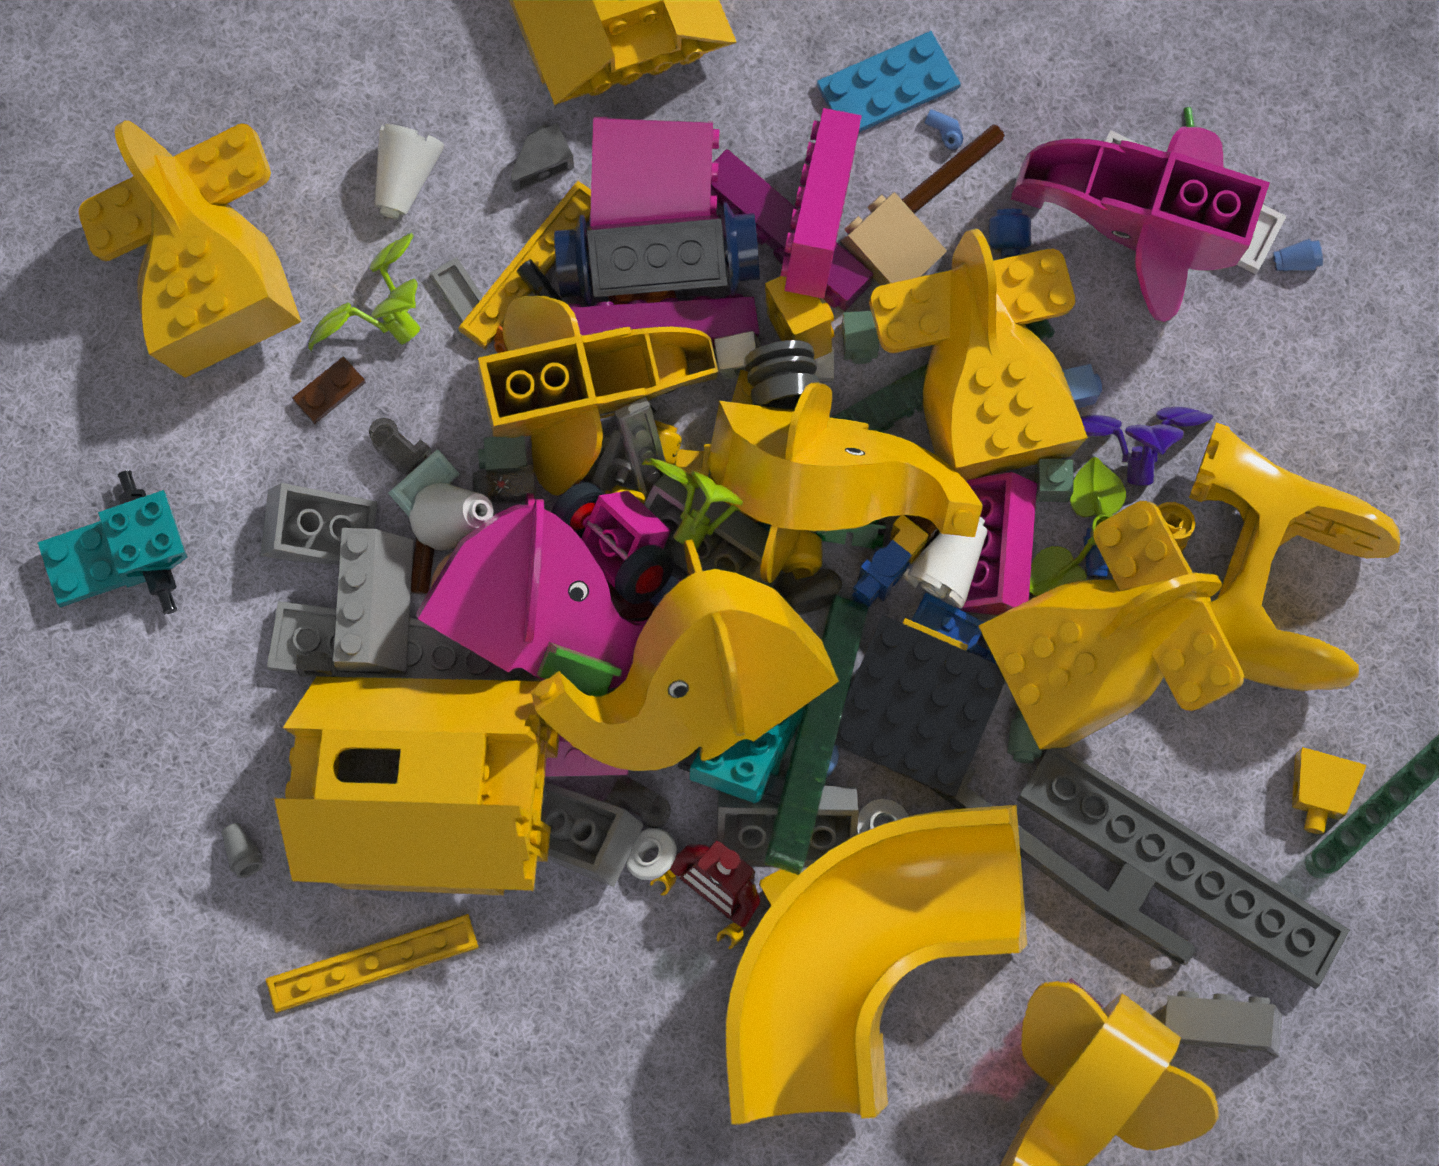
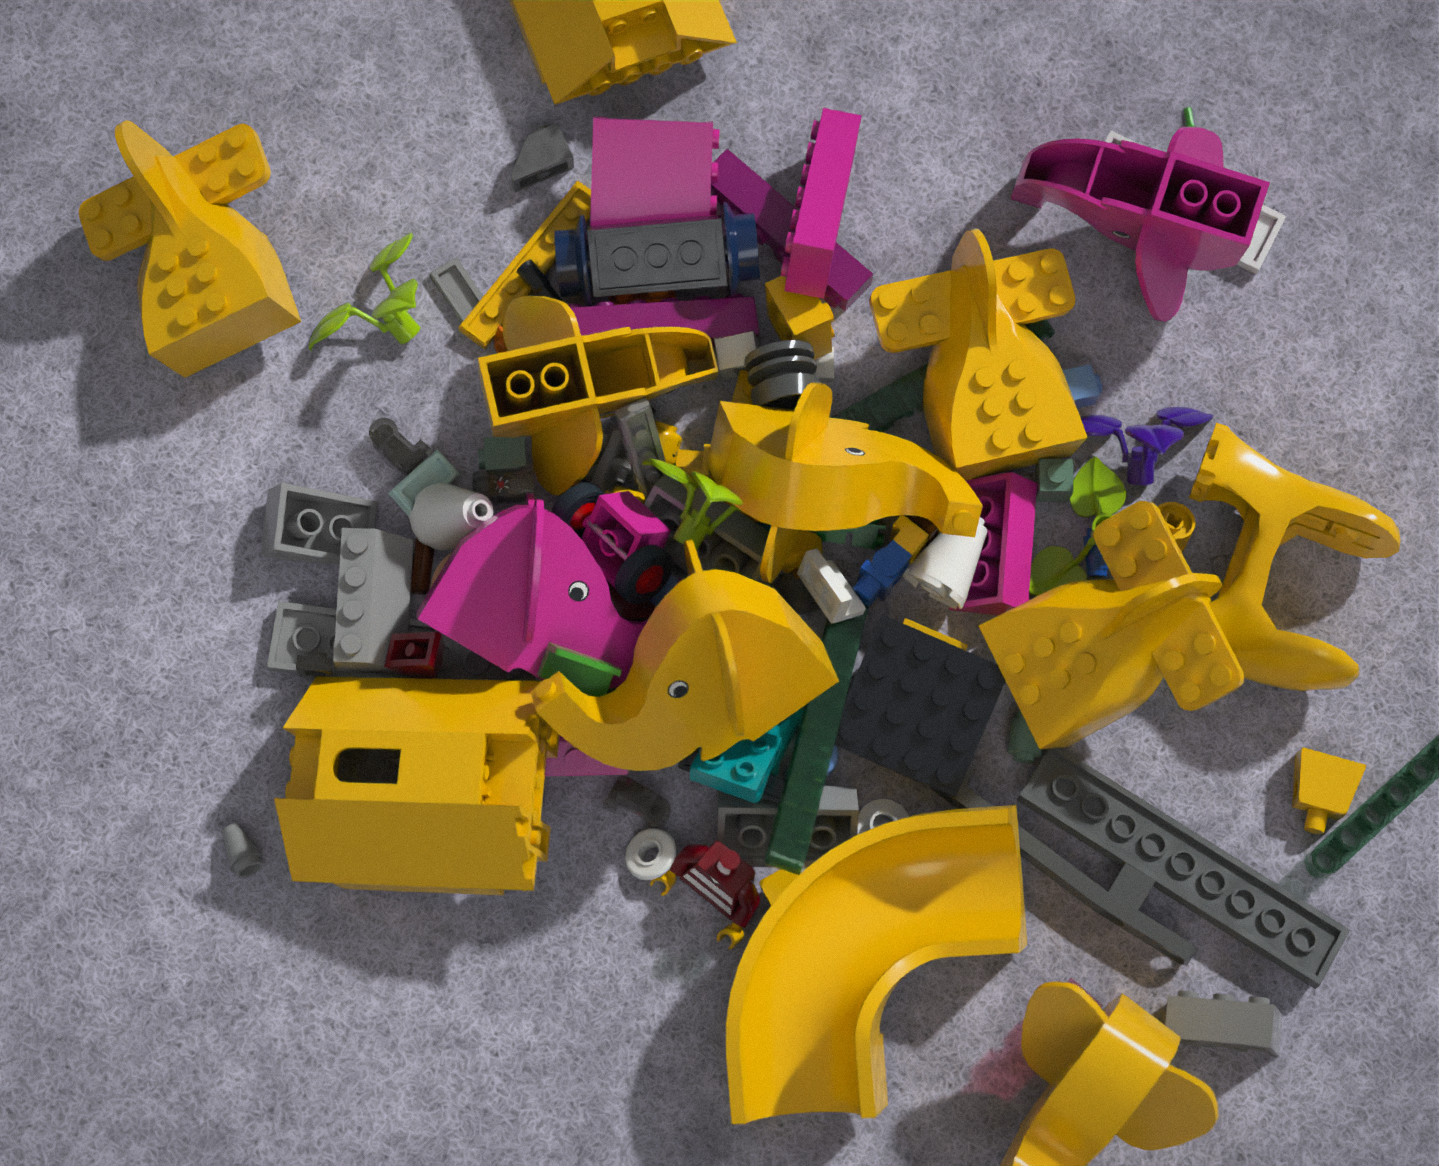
(127, 548): teal piece -> none
(329, 390): reddish brown plate -> none
(371, 963): yellow tile -> none
(402, 168): white cone -> none
(416, 654): none -> dark red slope
(588, 833): light grey slope -> none
(829, 587): none -> white panel
(859, 337): sand green brick -> none
(891, 81): dark azure plate -> none
(892, 241): tan brick -> none
(948, 127): medium blue arm -> none
(952, 623): blue hinge -> none
(954, 168): reddish brown axle -> none
(1010, 232): blue head -> none
(1299, 257): medium blue cone -> none

